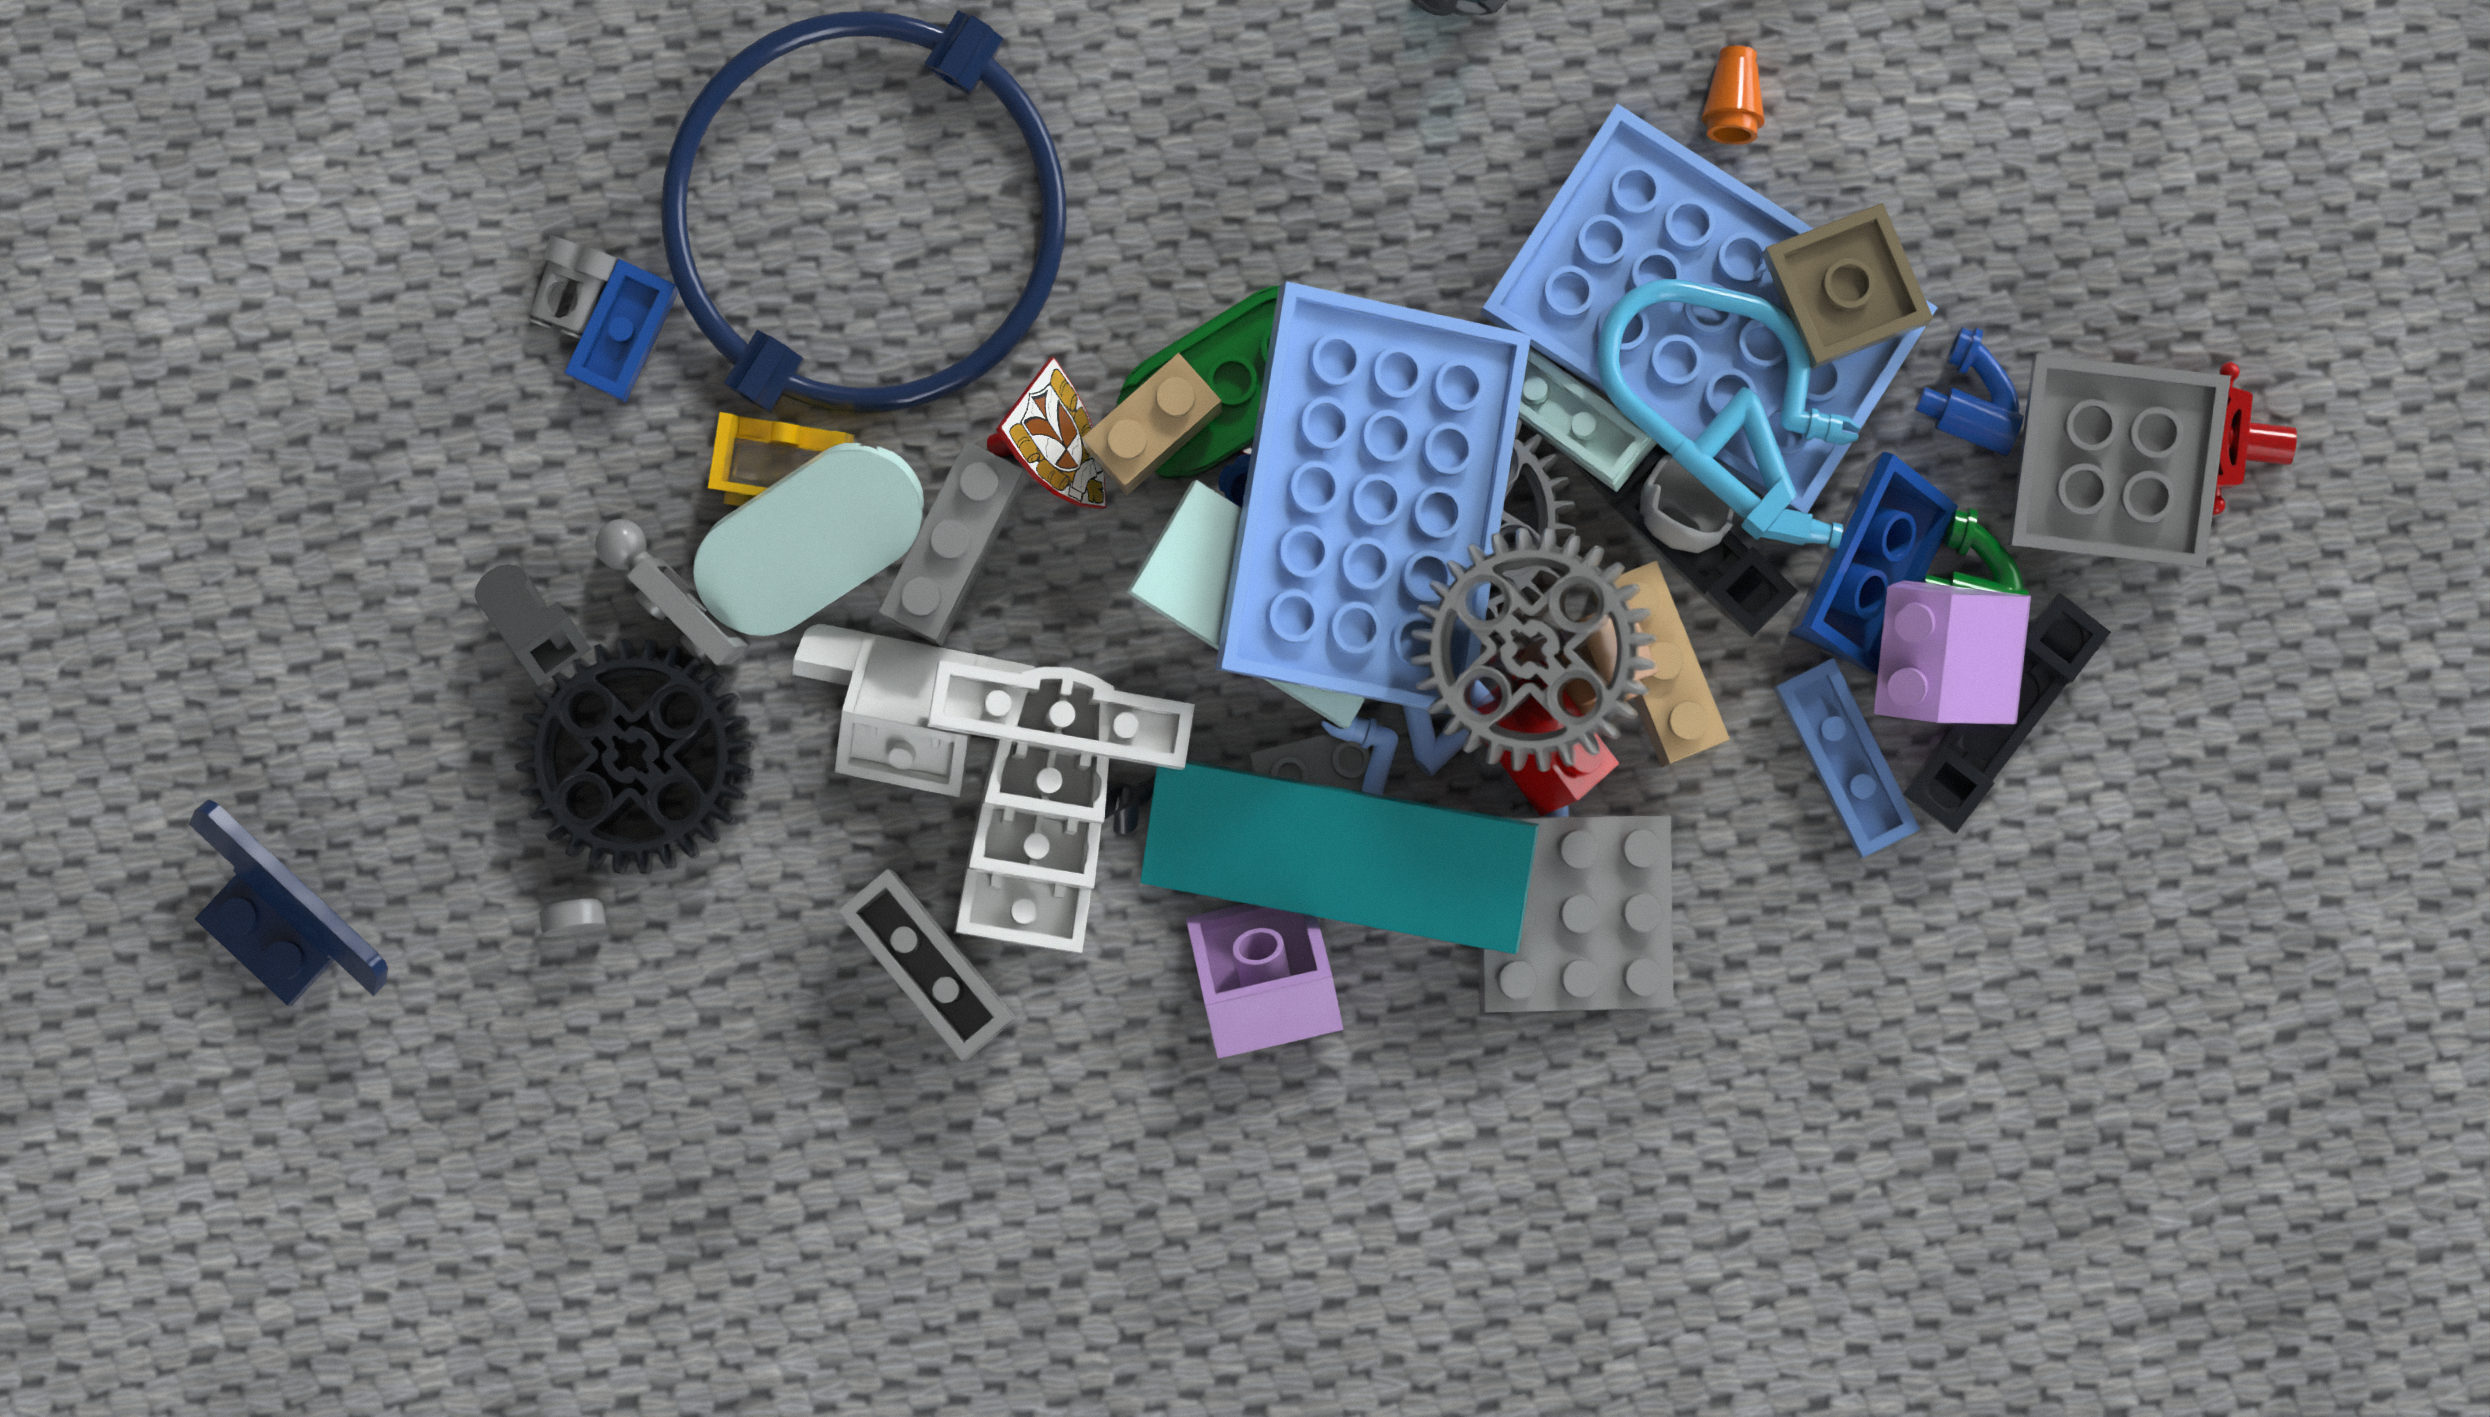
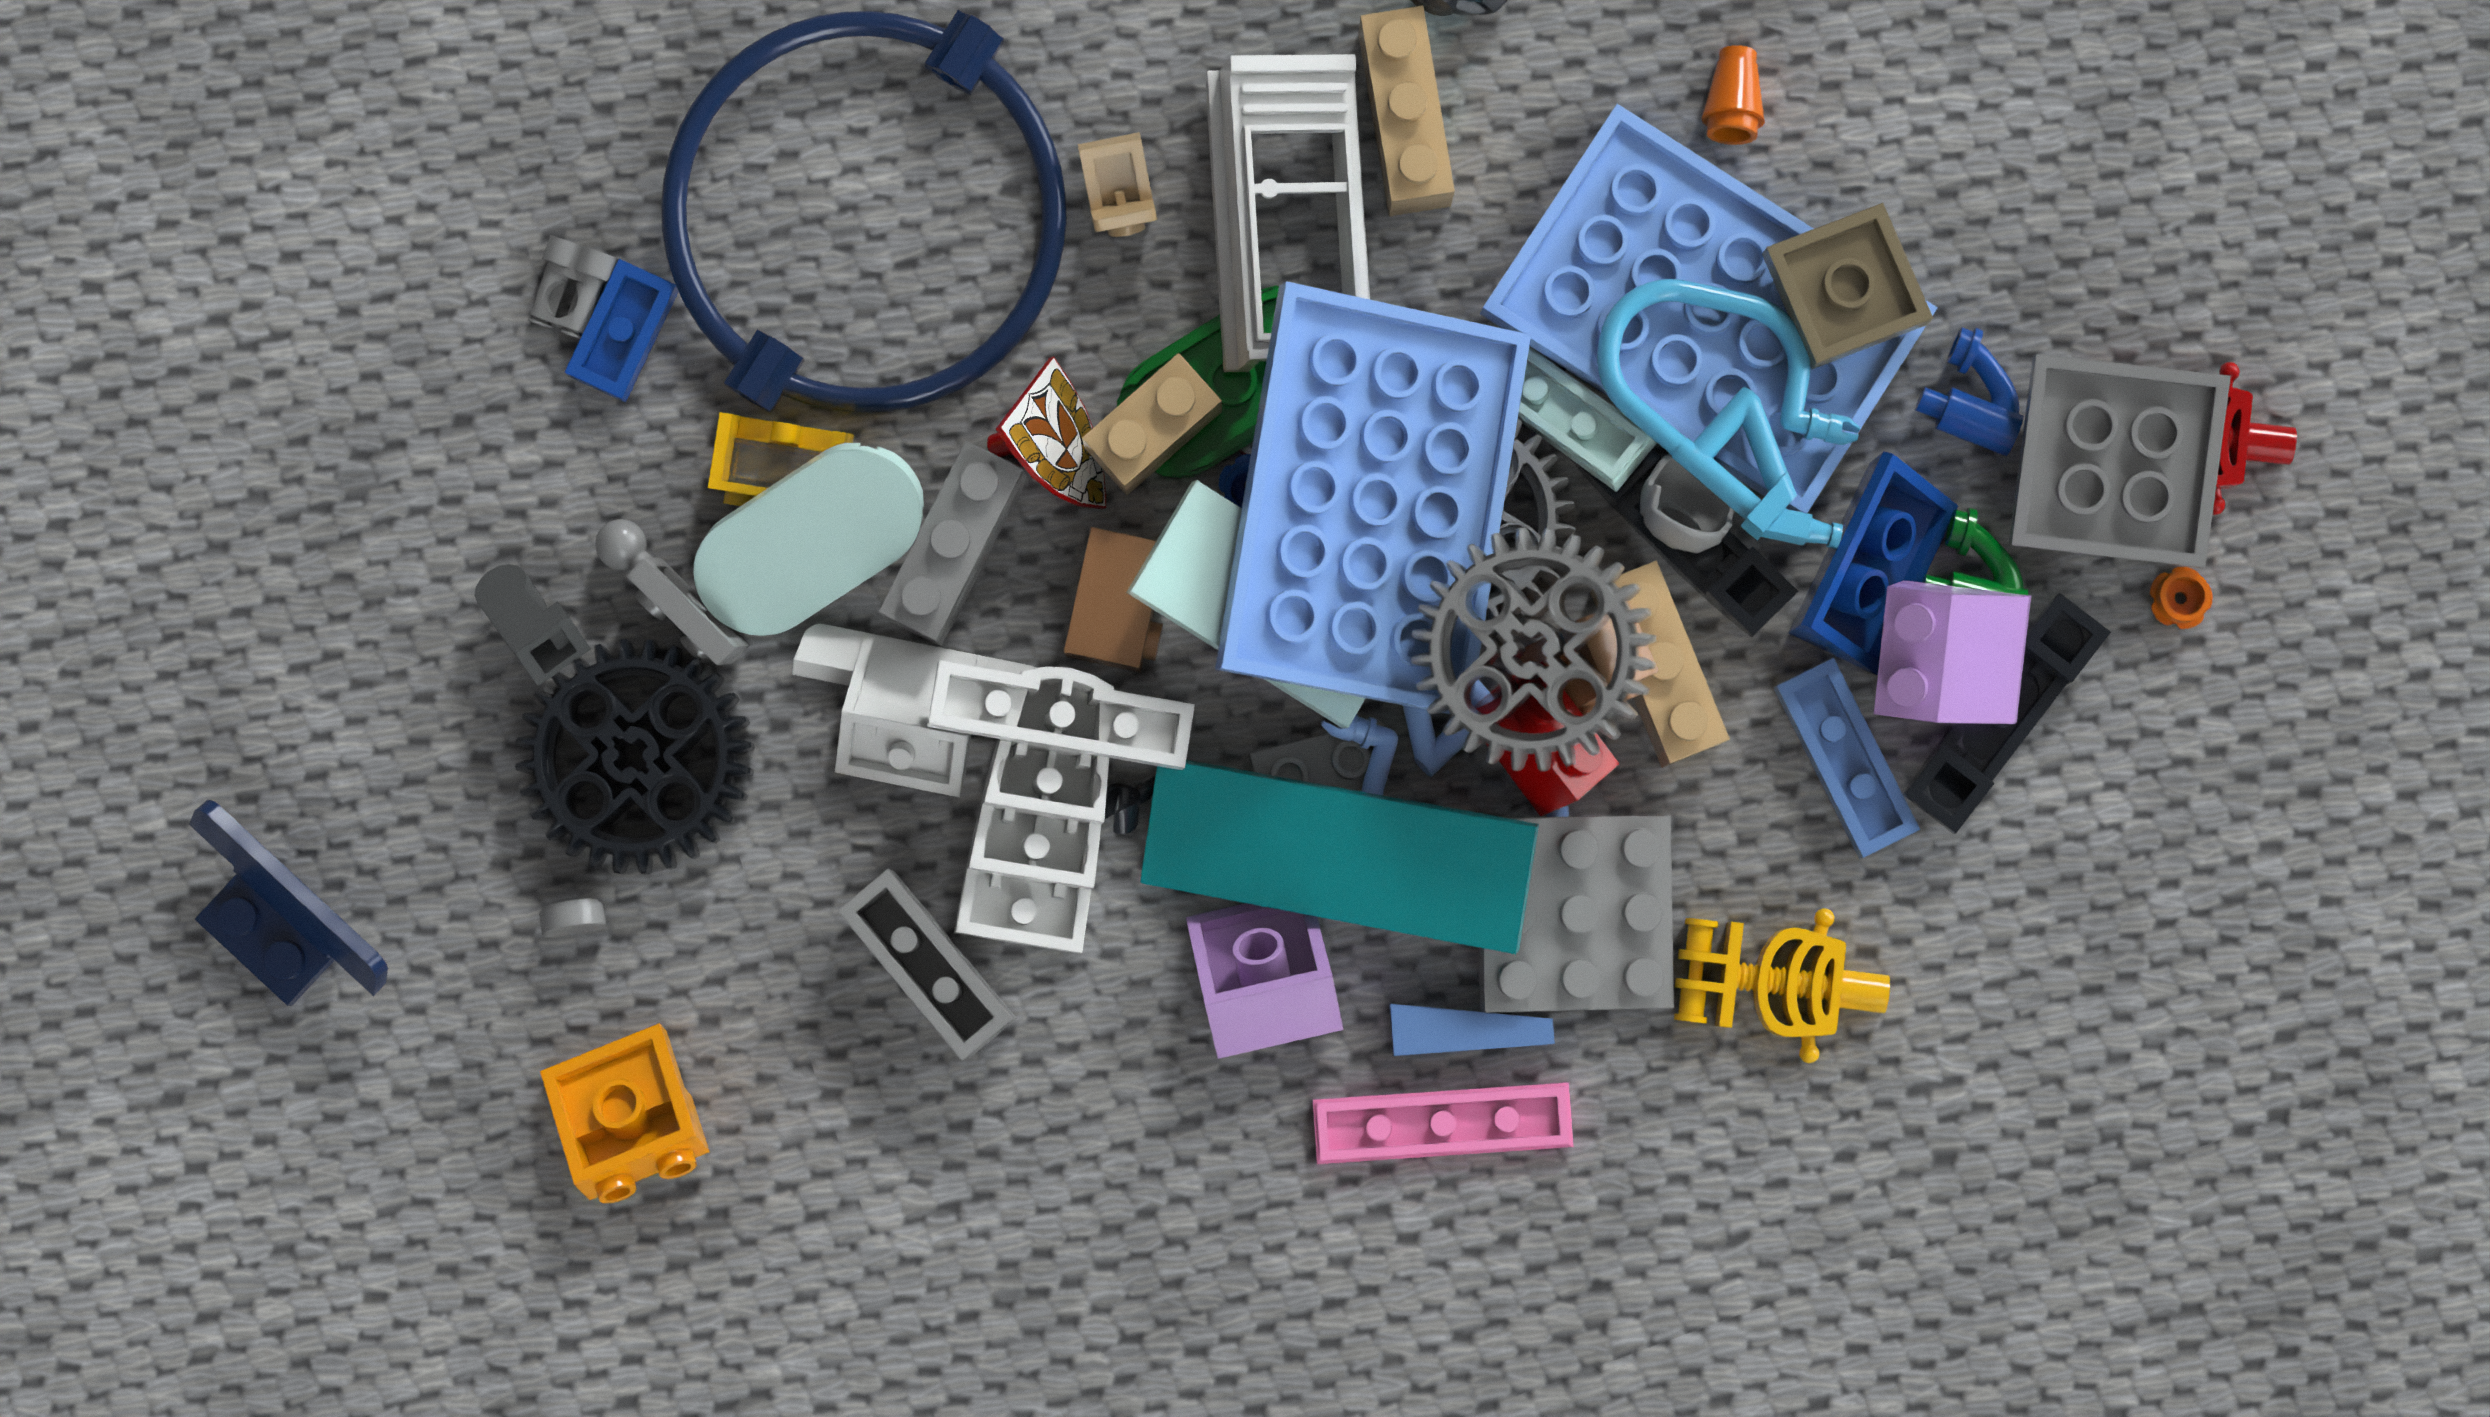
(624, 1115): none -> light orange plate
(1105, 620): none -> medium nougat brick
(1117, 184): none -> tan bracket
(1275, 98): none -> white piece
(1406, 111): none -> tan brick
(1442, 1123): none -> bright pink tile
(1451, 1030): none -> medium blue piece
(1839, 988): none -> yellow torso
(2197, 595): none -> orange plate

